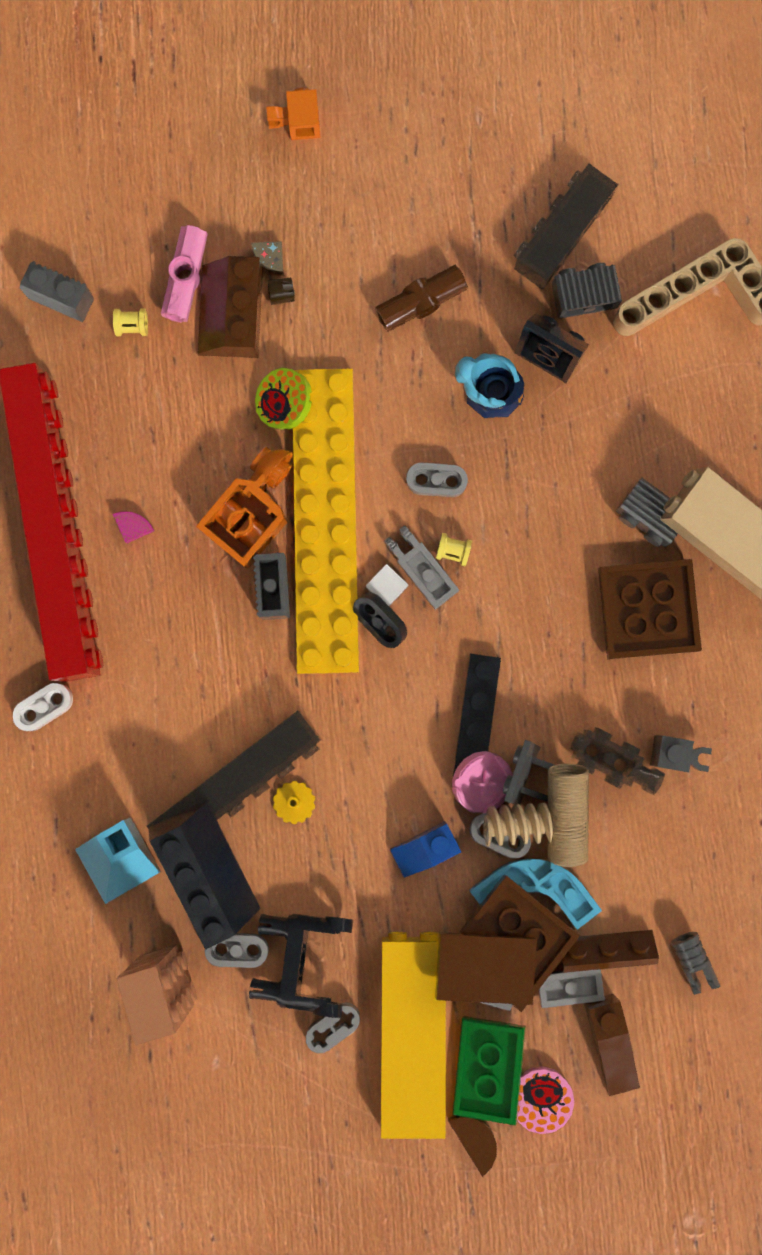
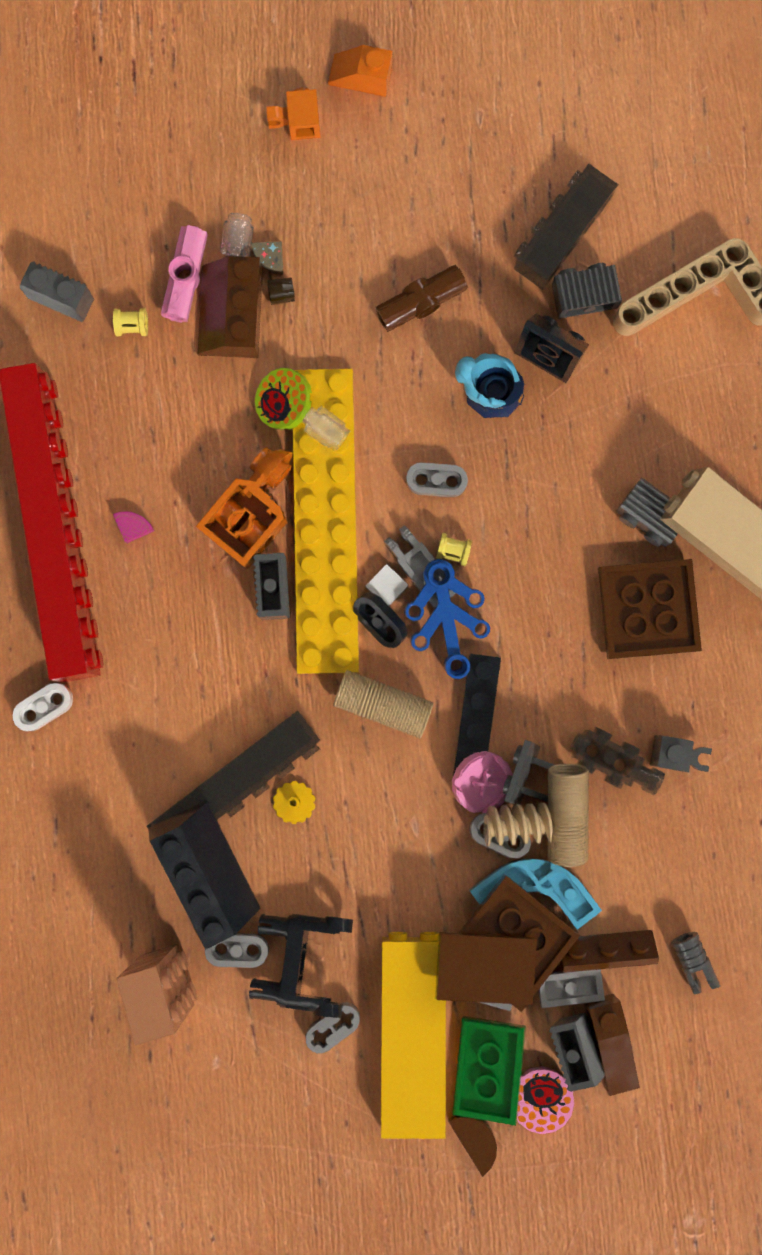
(117, 860): medium azure slope -> none
(237, 235): none -> clear brick
(325, 427): none -> clear brick
(362, 70): none -> orange slope
(383, 704): none -> tan piece
(425, 850): blue slope -> none
(446, 613): none -> blue plant
(577, 1052): none -> dark grey brick

